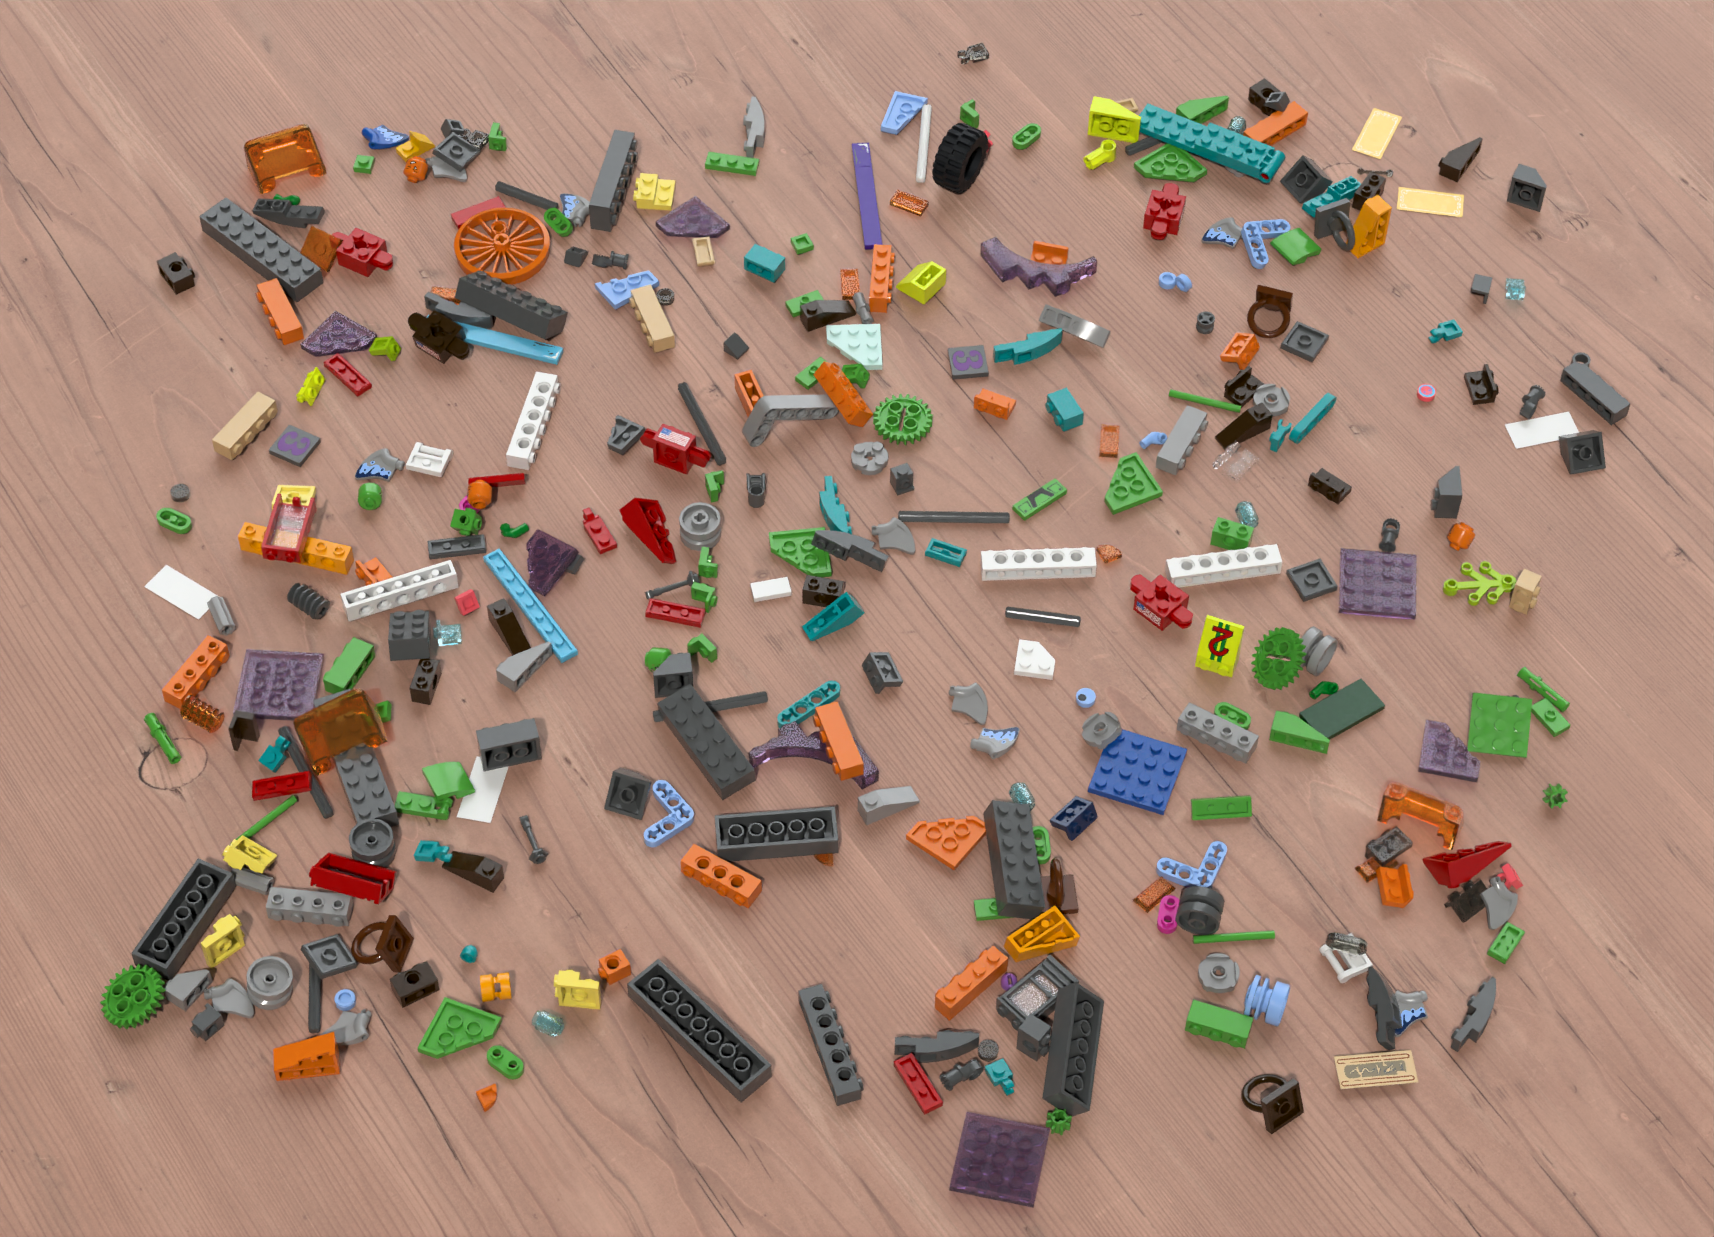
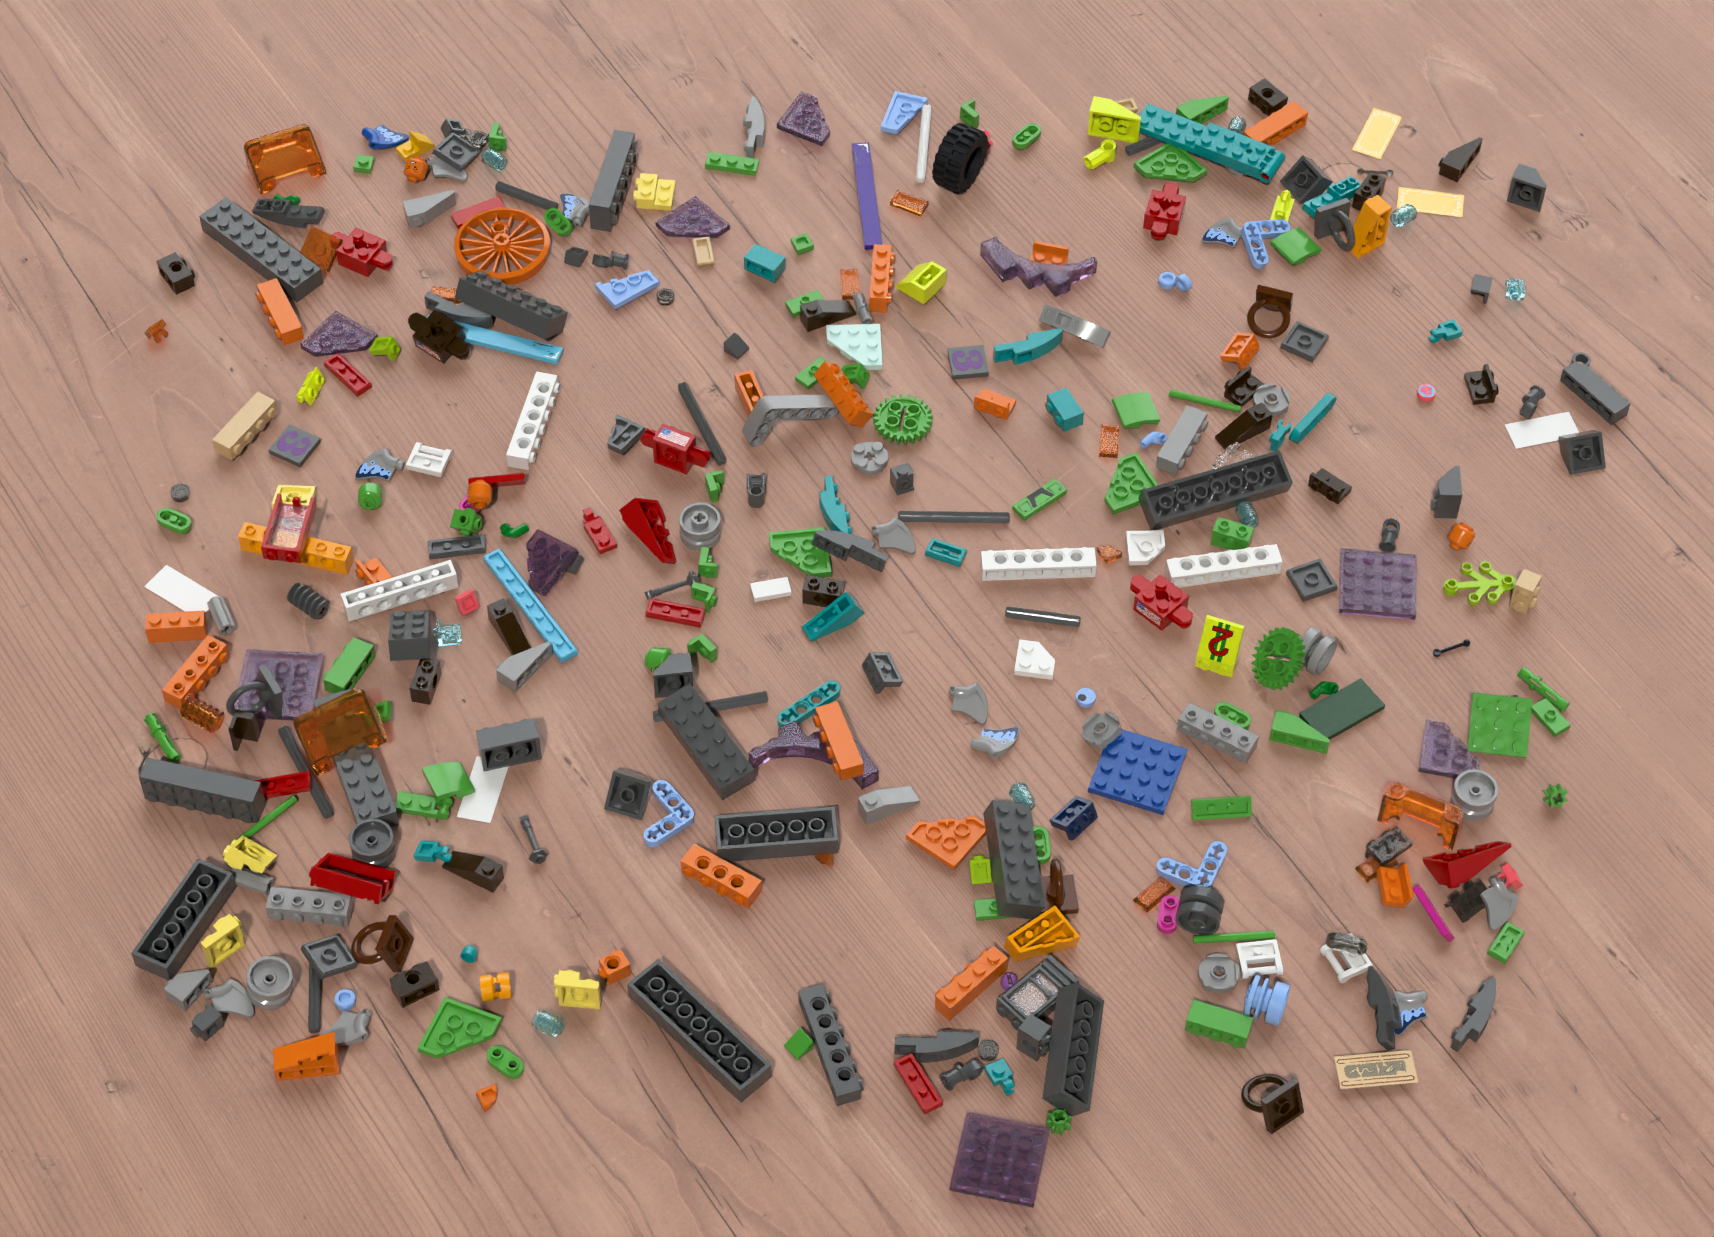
(133, 996): bright green gear -> none
(157, 328): none -> clear orange tile
(176, 626): none -> orange brick
(202, 790): none -> dark grey brick
(267, 691): none -> dark grey tile
(273, 756): teal plate -> none
(427, 208): none -> light grey slope
(493, 159): none -> clear light blue brick
(652, 318): tan brick -> none
(799, 1044): none -> bright green slope
(805, 120): none -> clear purple plate
(975, 53): clear smoke plate -> none
(980, 870): none -> lime bracket
(1135, 410): none -> bright green slope
(1144, 546): none -> white plate
(1205, 322): dark grey wheel -> none
(1215, 490): none -> dark grey brick
(1259, 952): none -> white plate
(1277, 101): dark grey slope -> none
(1282, 206): none -> neon yellow hinge
(1403, 215): none -> clear light blue brick
(1433, 913): none -> dark pink tile
(1437, 652): none -> black hinge
(1475, 794): none -> light grey wheel

